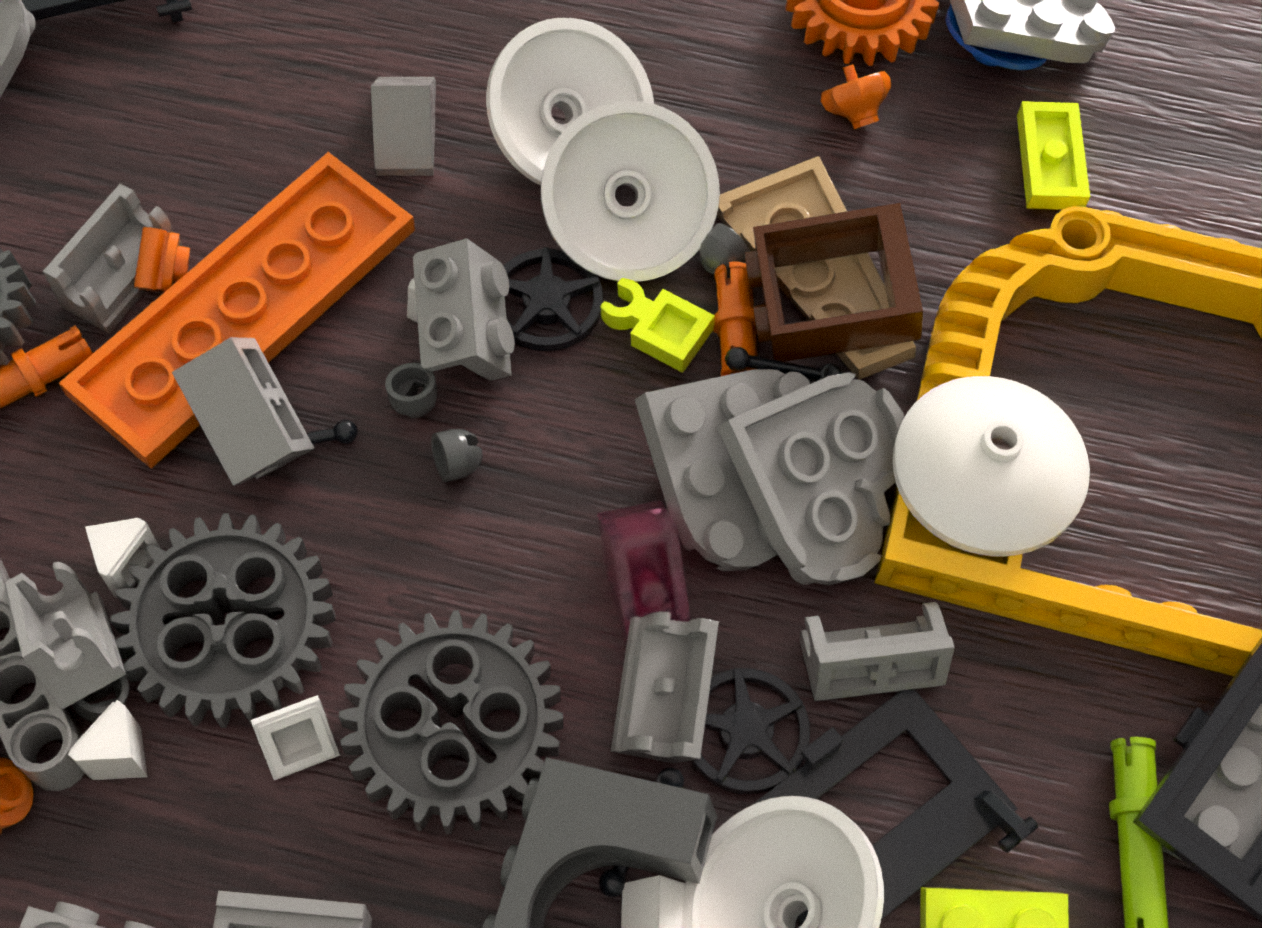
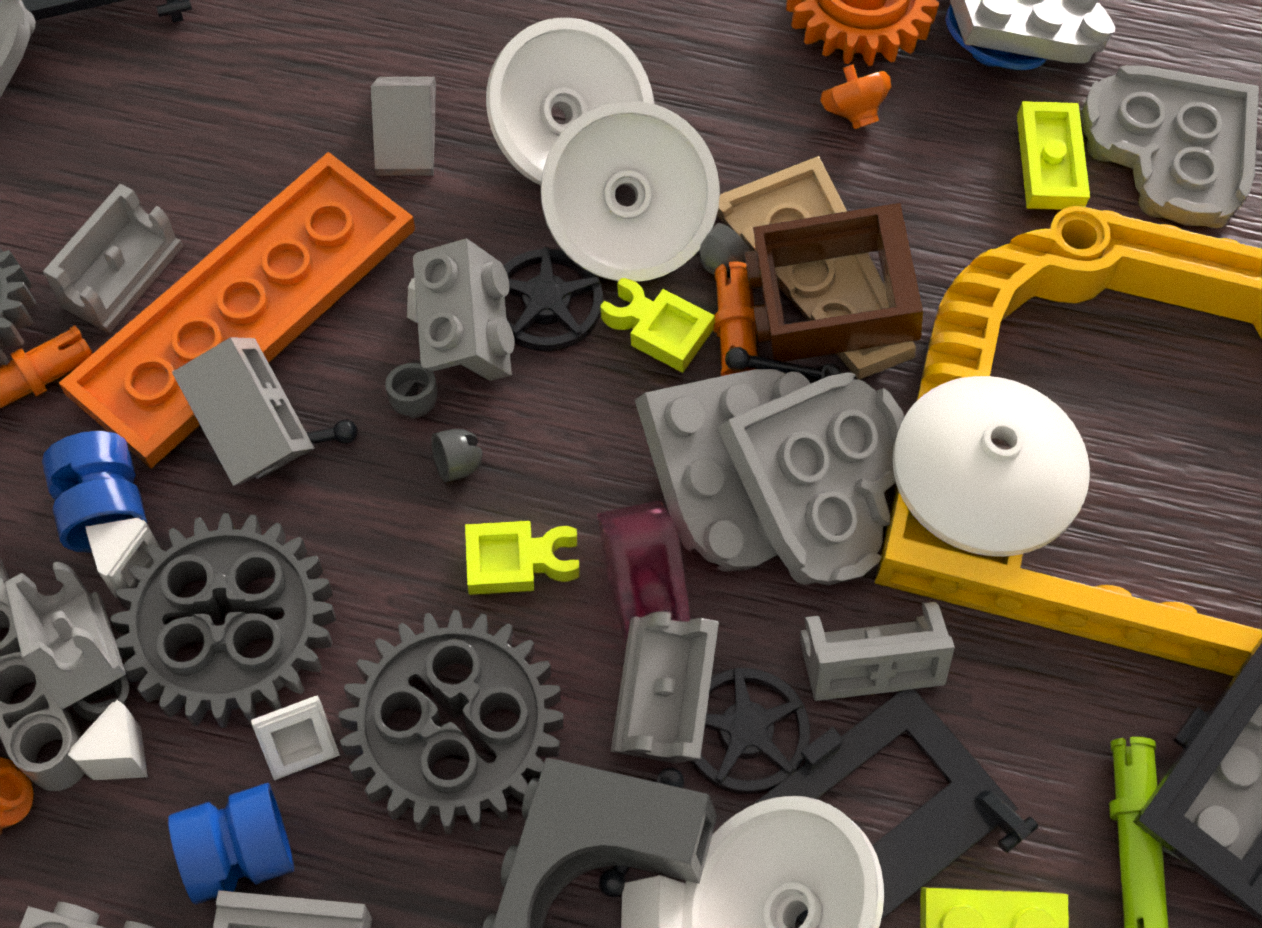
(91, 485): none -> blue wheel
(160, 260): orange plate -> none
(230, 843): none -> blue wheel
(505, 556): none -> neon yellow plate
(1182, 138): none -> light grey plate

